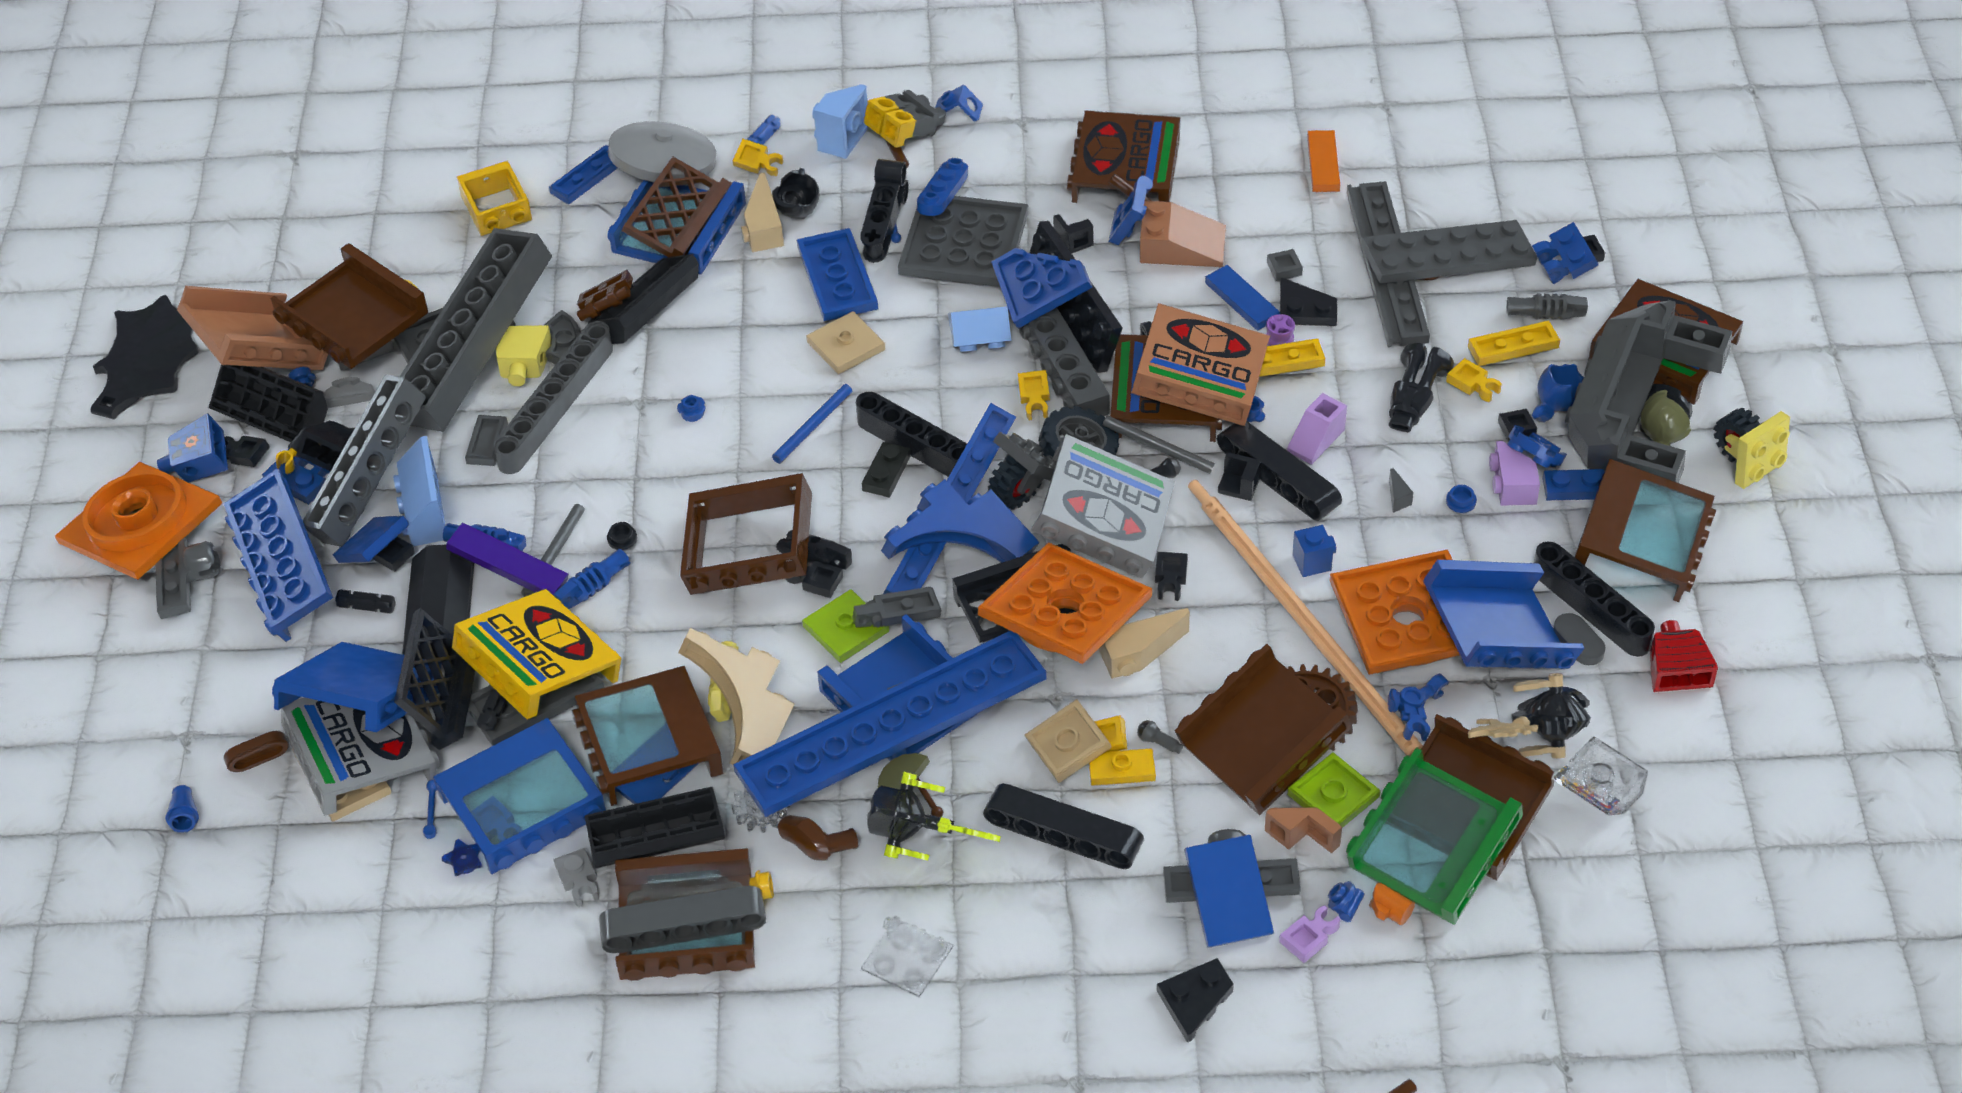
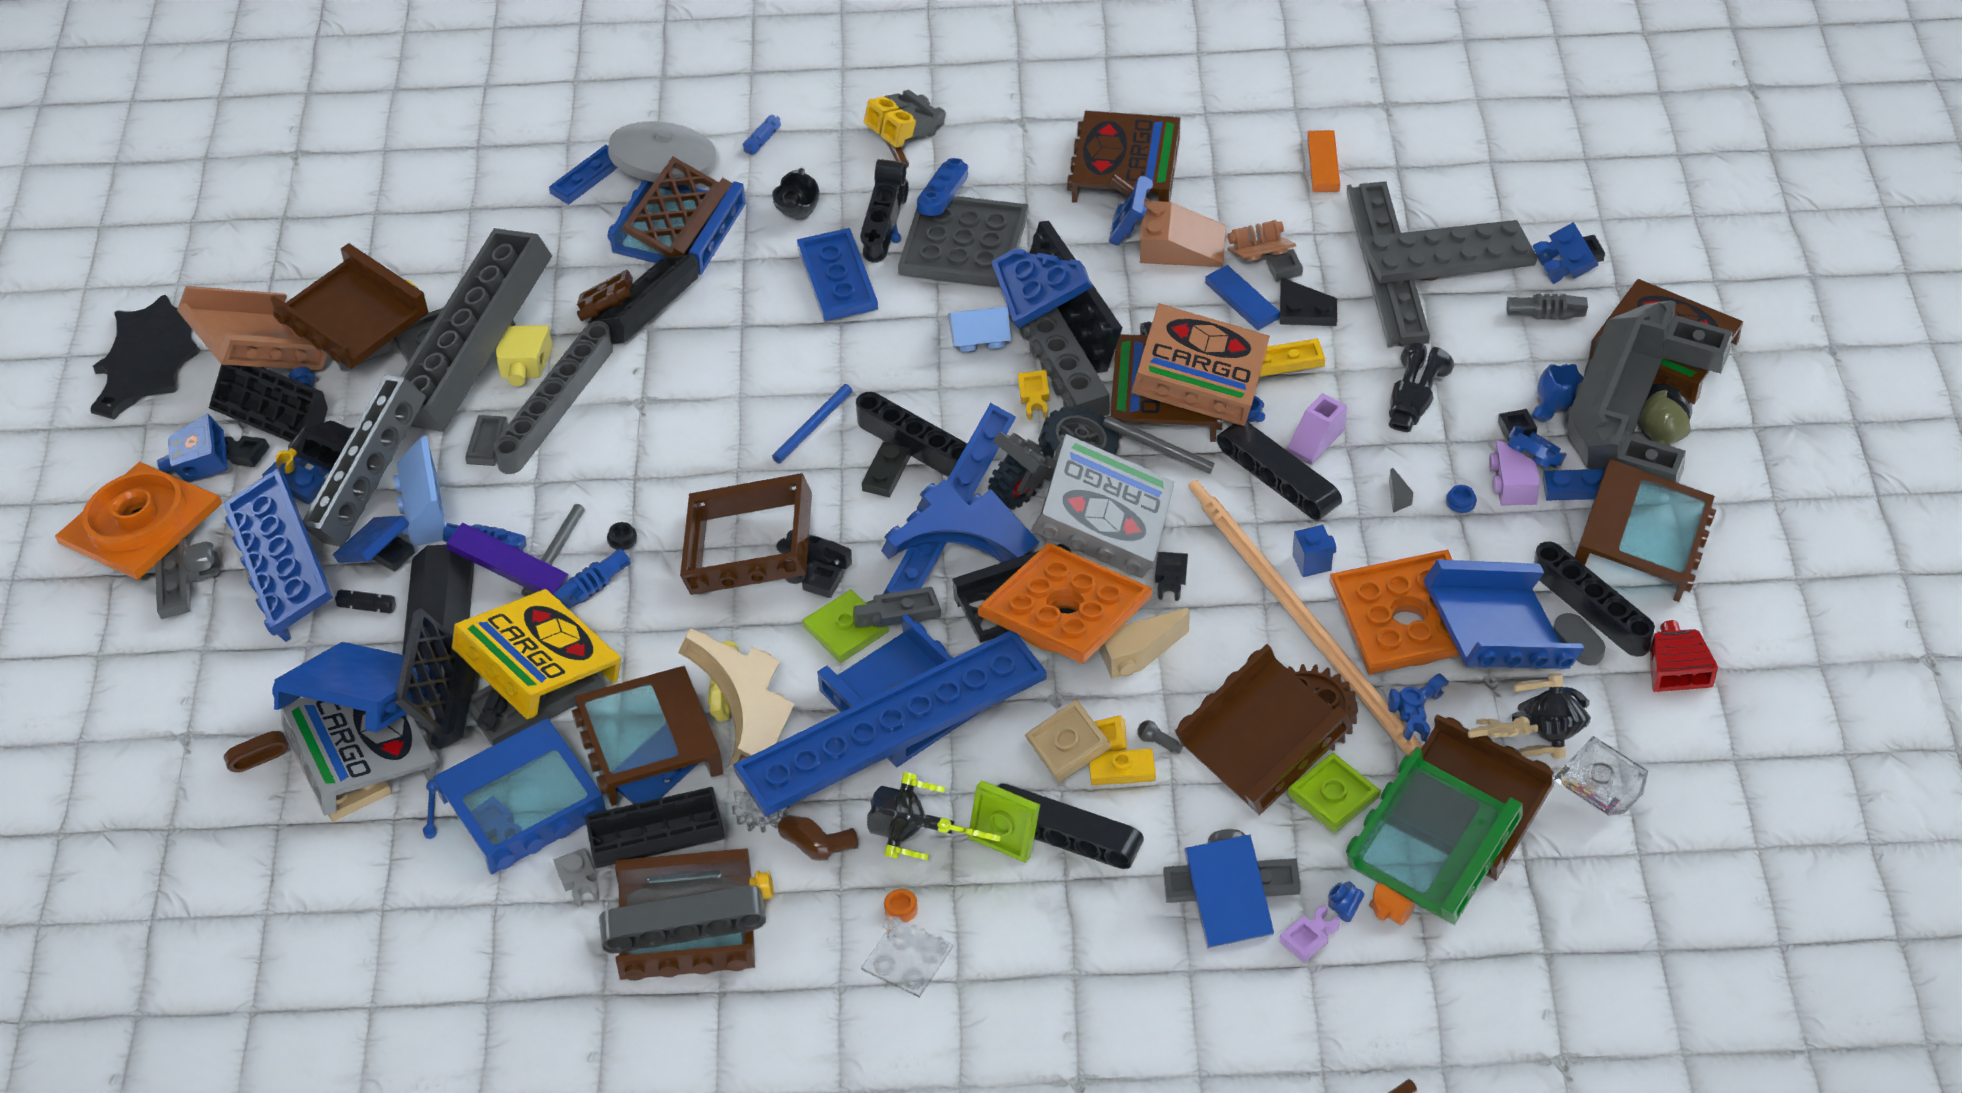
(182, 810): blue cone -> none
(348, 391): light grey tile -> none
(466, 865): clear blue plate -> none
(501, 178): yellow window -> none
(563, 333): dark grey tile -> none
(691, 408): blue plate -> none
(754, 156): yellow plate -> none
(761, 218): tan slope -> none
(840, 120): light blue slope -> none
(845, 342): tan plate -> none
(893, 771): olive tile -> none
(901, 904): none -> orange tile
(935, 810): reddish brown hinge -> none
(958, 97): blue bracket -> none
(1007, 816): none -> lime plate
(1076, 235): black panel -> none
(1168, 468): black piece -> none
(1195, 995): black wing -> none
(1239, 476): black panel -> none
(1267, 240): none -> nougat hinge
(1280, 329): medium lavender wheel -> none
(1292, 824): nougat slope -> none
(1471, 378): yellow plate -> none
(1513, 343): yellow plate -> none
(1753, 445): light yellow plate -> none

